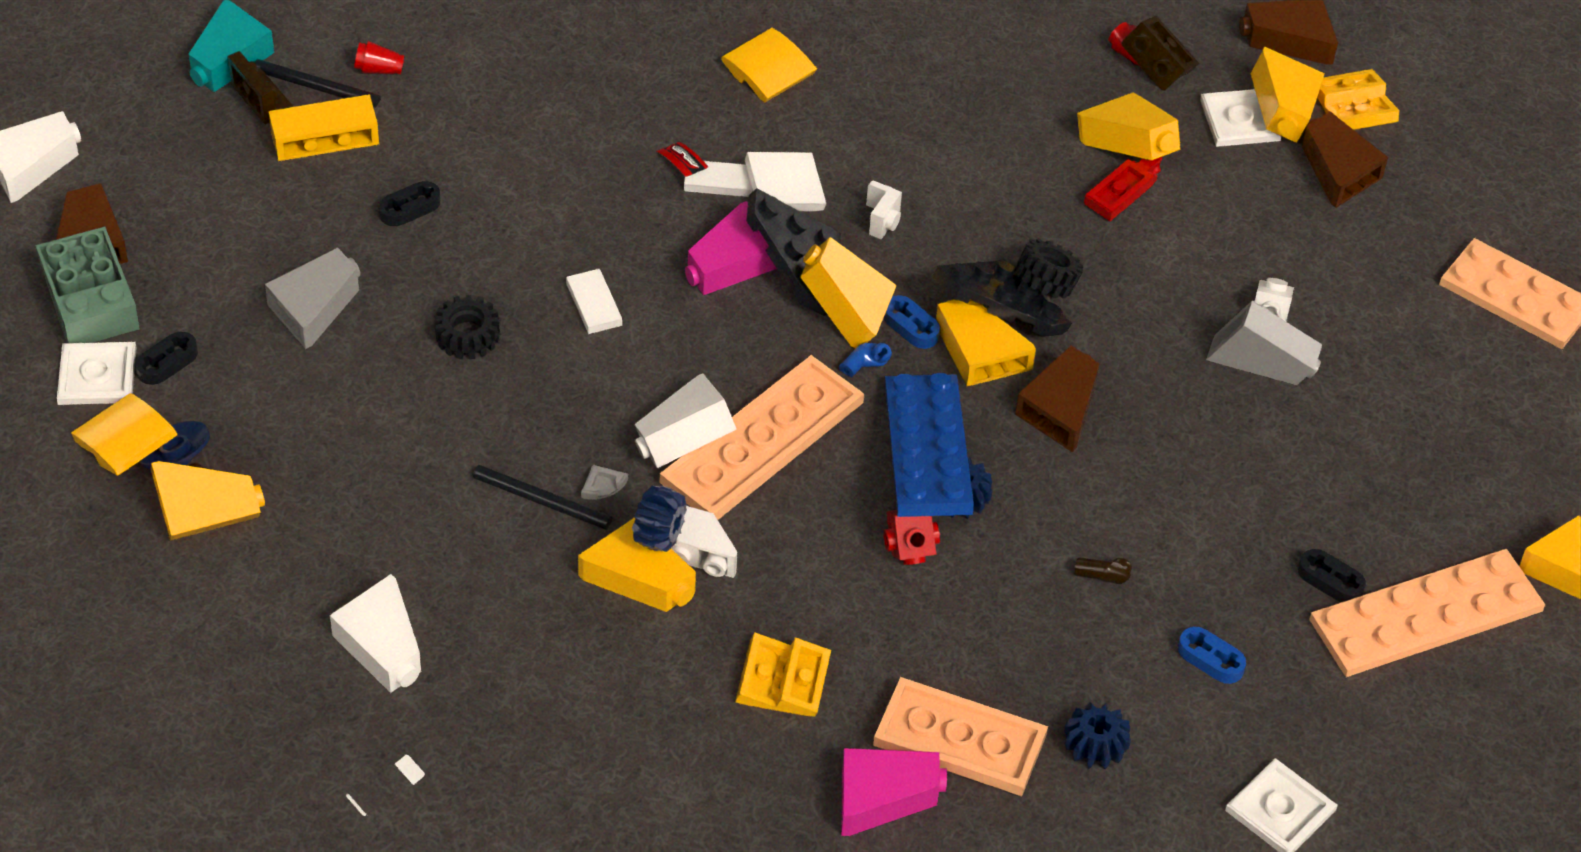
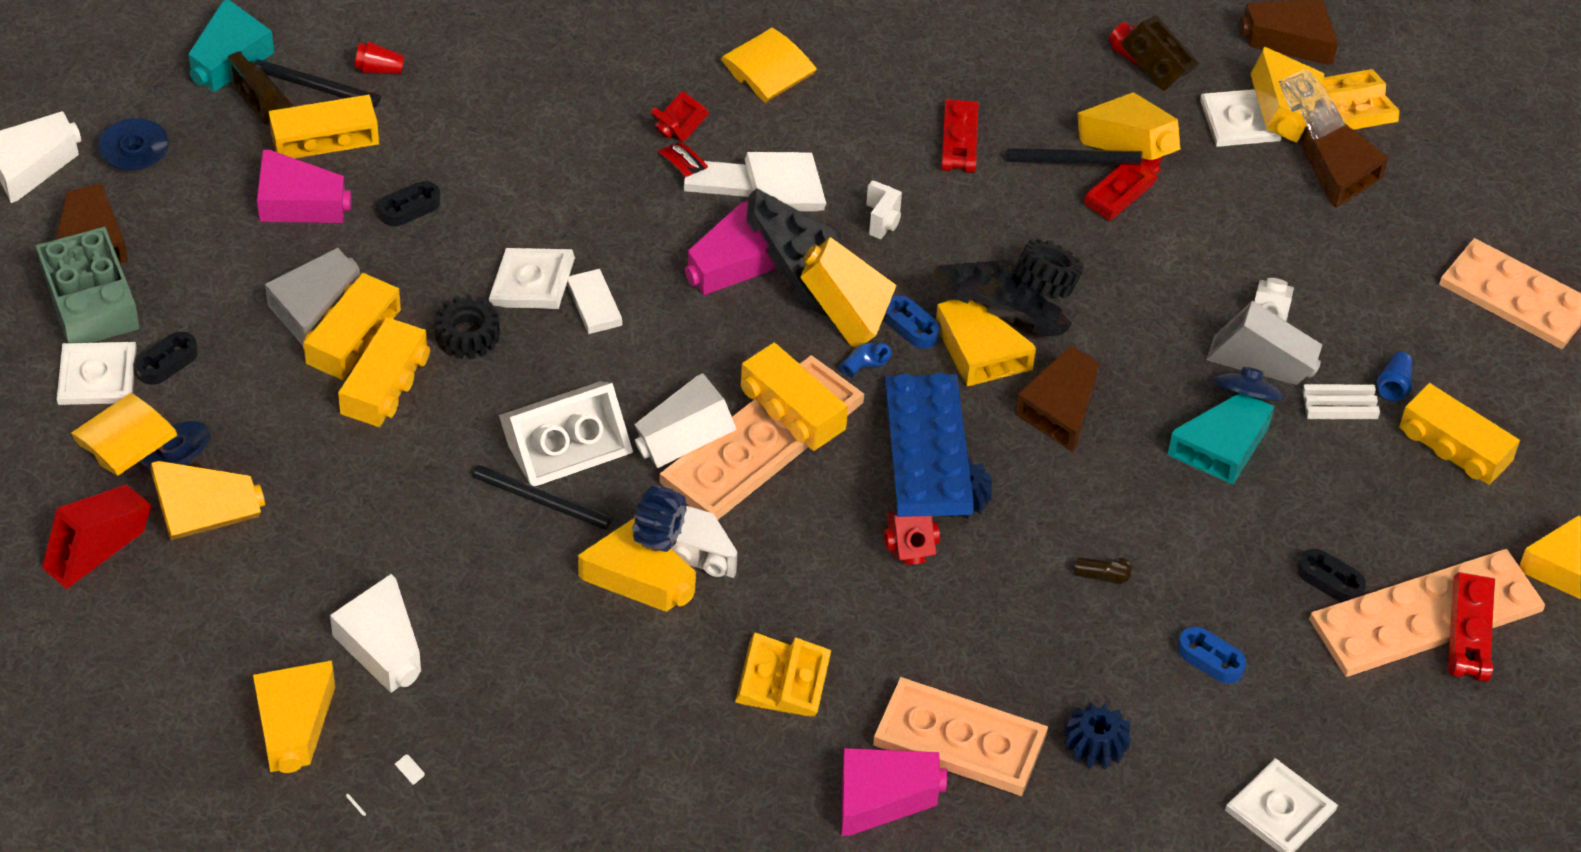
(93, 531): none -> red slope
(133, 144): none -> dark blue dish
(293, 712): none -> yellow slope
(300, 191): none -> dark pink slope
(351, 325): none -> yellow brick
(384, 372): none -> yellow brick
(532, 278): none -> white tile
(567, 433): none -> white slope
(603, 482): light grey tile -> none
(679, 117): none -> red bracket
(793, 396): none -> yellow brick
(960, 135): none -> red plate
(1074, 156): none -> black bar
(1223, 436): none -> teal slope
(1249, 383): none -> dark blue dish
(1309, 96): none -> clear slope
(1347, 401): none -> white tile
(1396, 378): none -> blue cone
(1459, 434): none -> yellow brick
(1471, 626): none -> red plate

